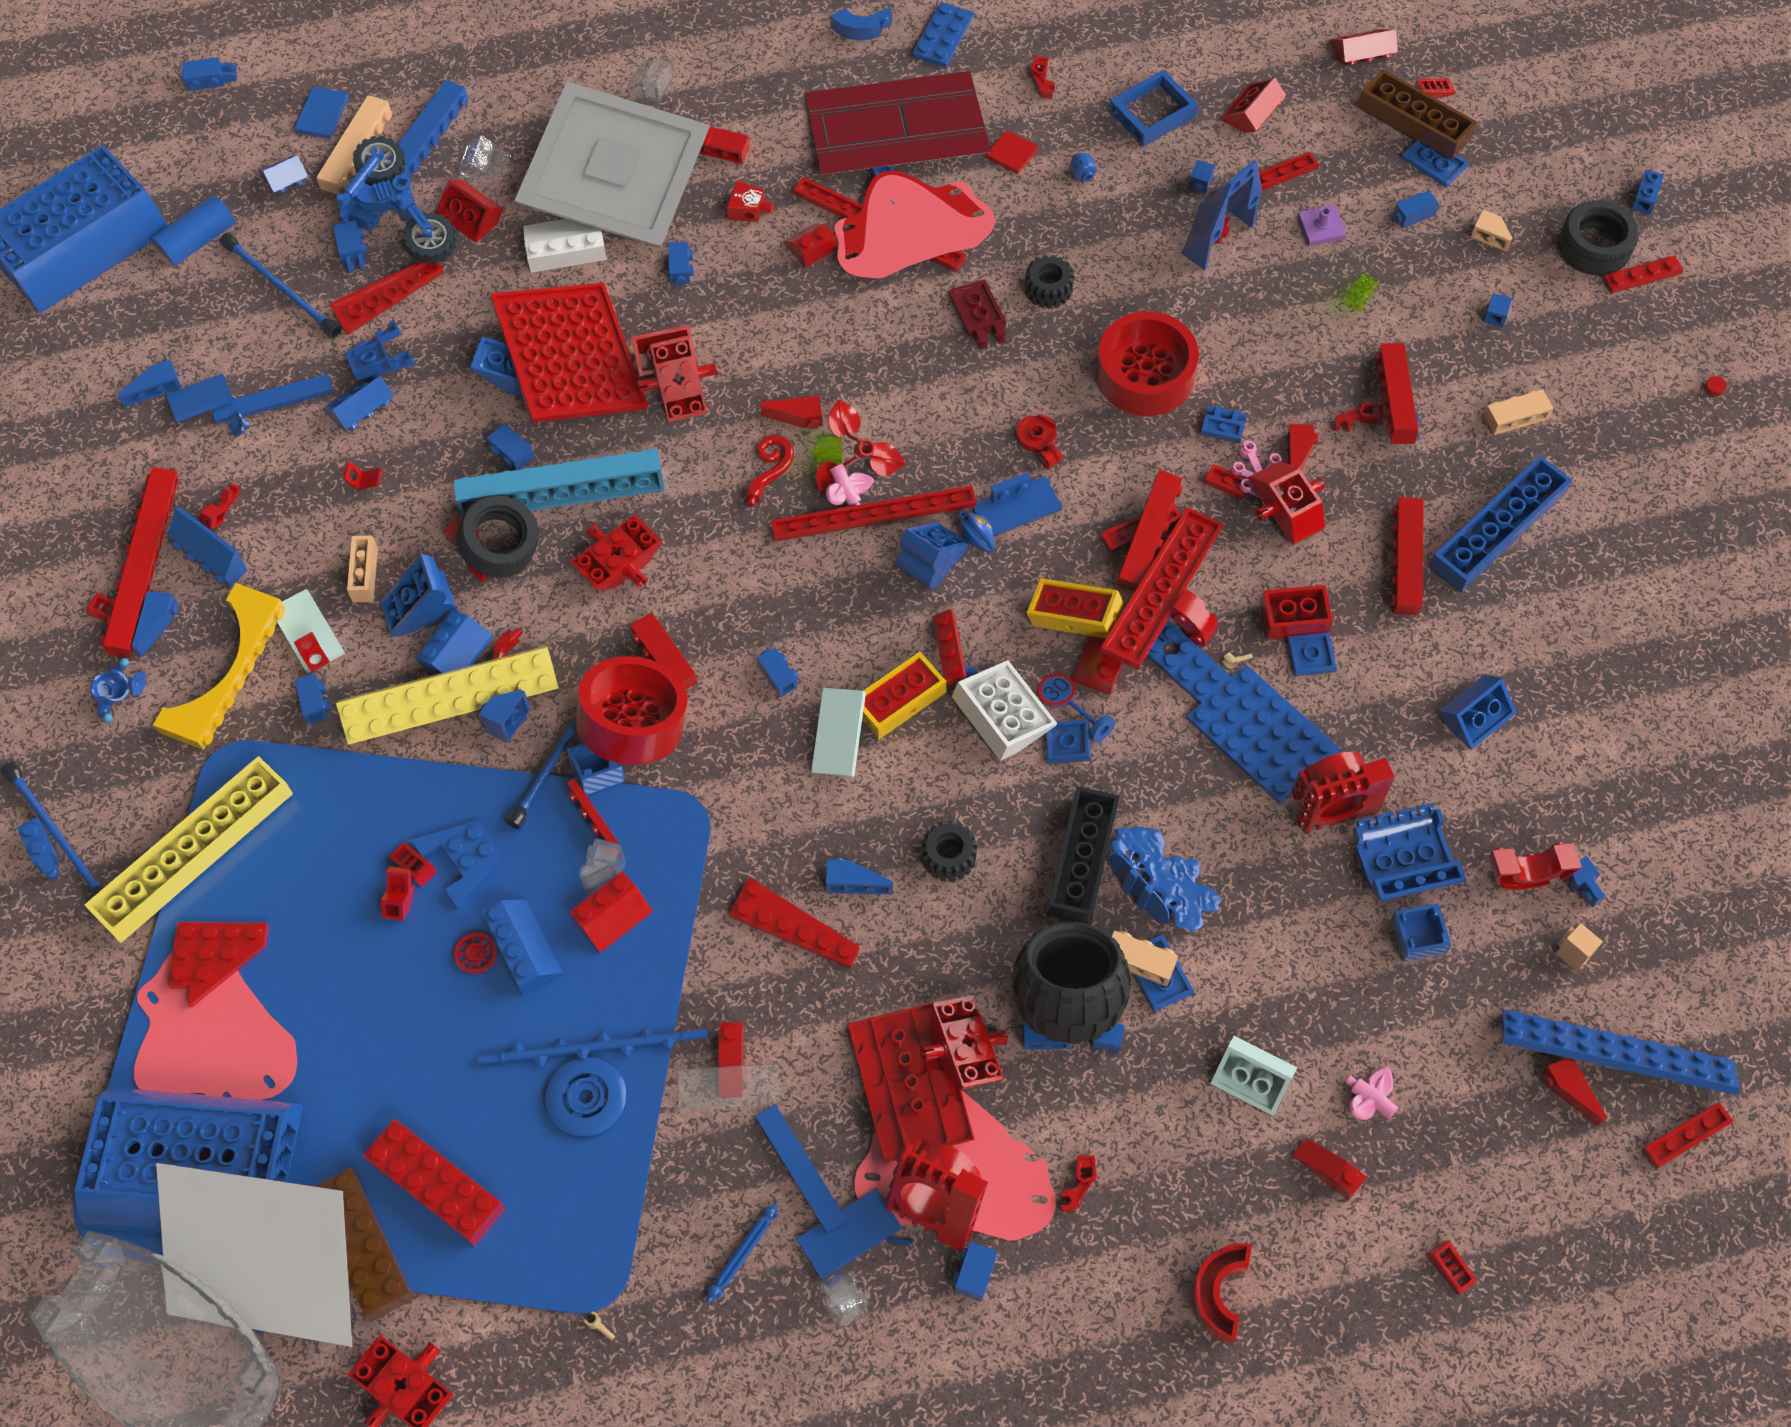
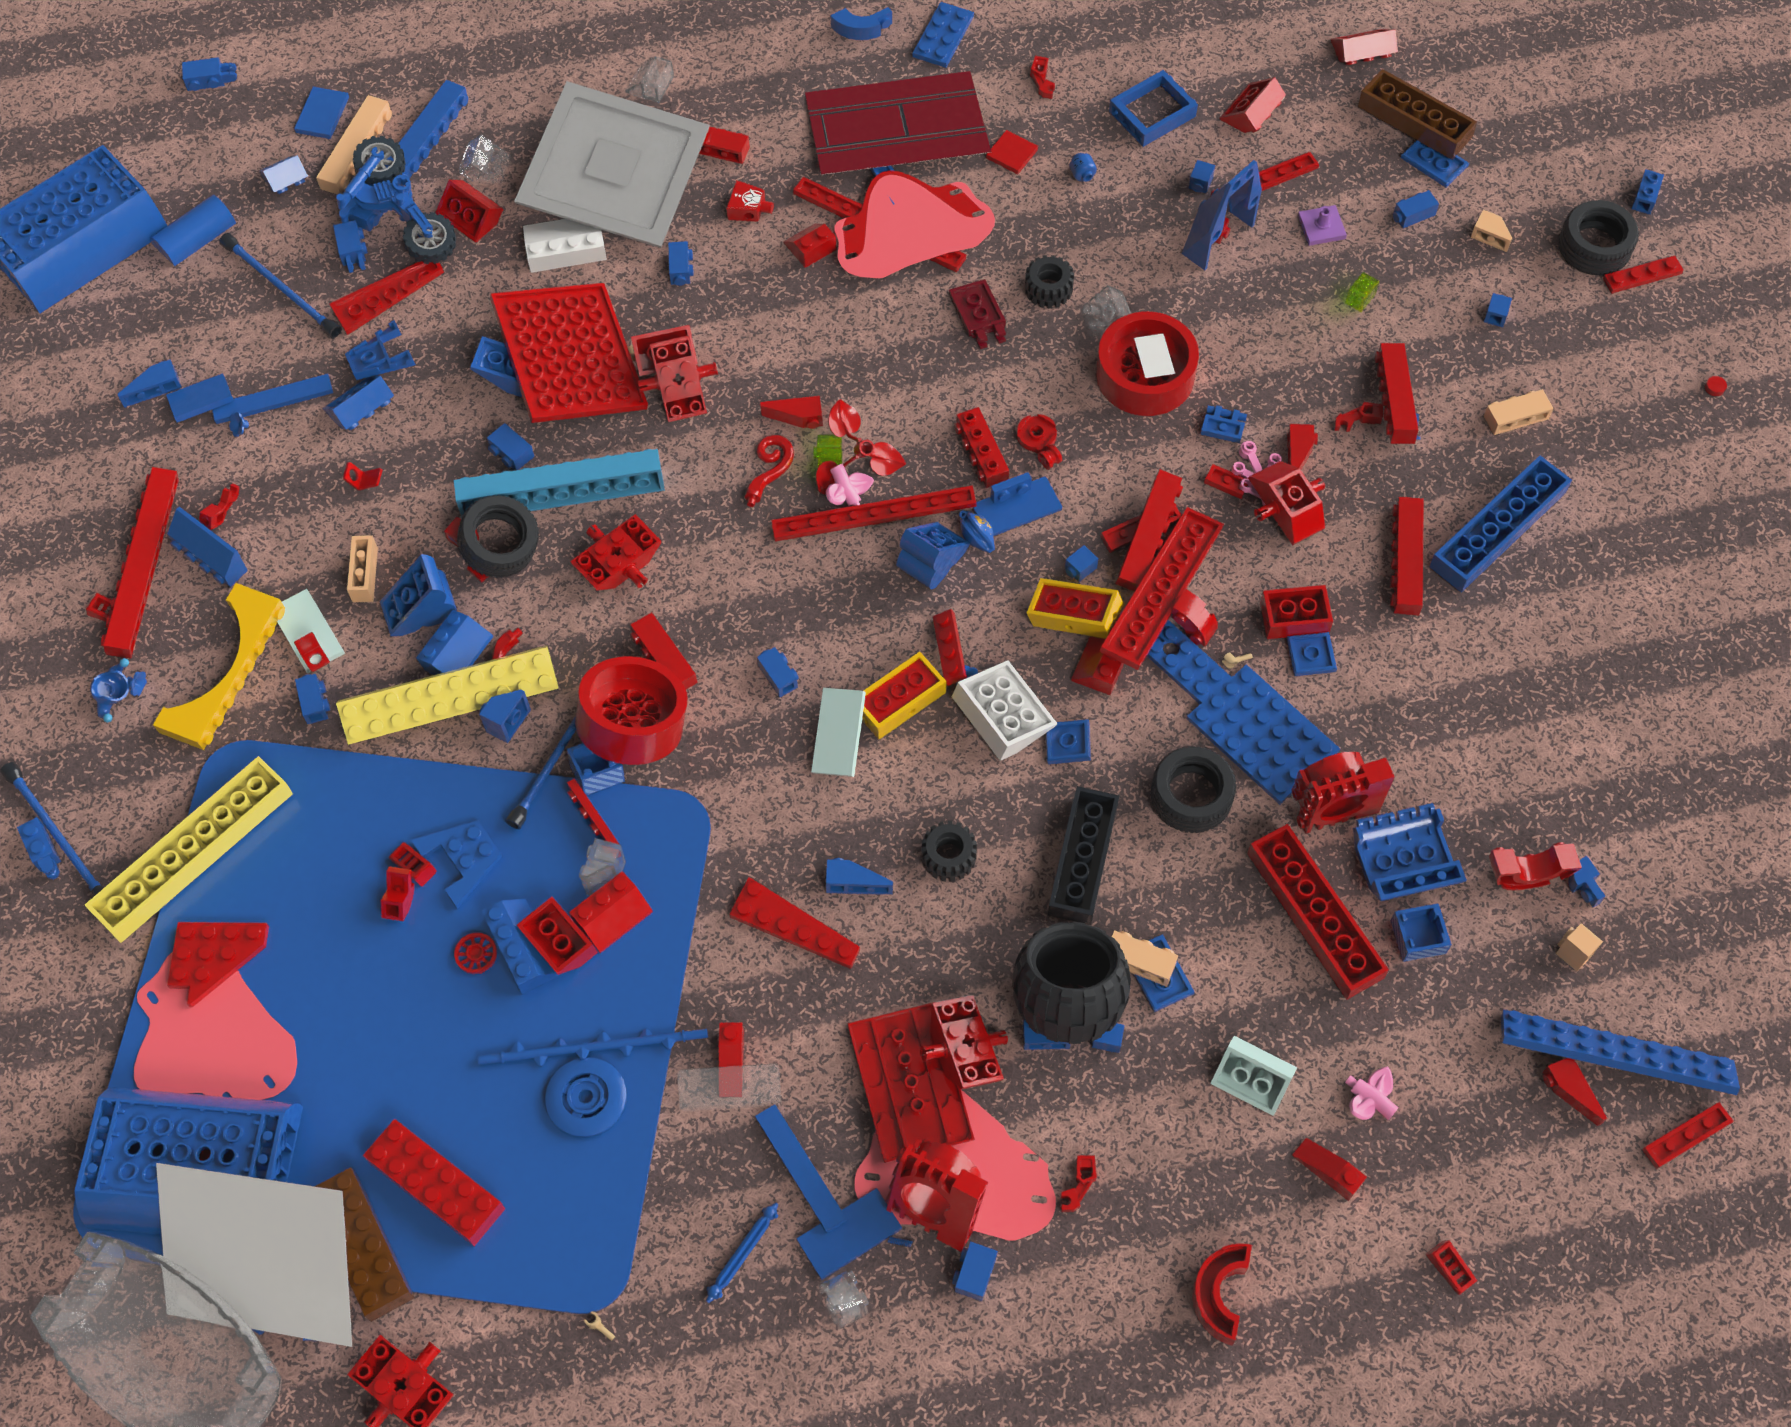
(154, 619): blue slope -> none
(557, 937): none -> red slope
(982, 447): none -> red brick
(1059, 690): blue piece -> none
(1081, 564): none -> blue brick
(1104, 310): none -> clear slope
(1154, 355): none -> white sticker
(1167, 876): blue plant -> none
(1201, 762): none -> black tyre
(1317, 911): none -> red brick
(1423, 84): red slope -> none
(1479, 710): blue slope -> none

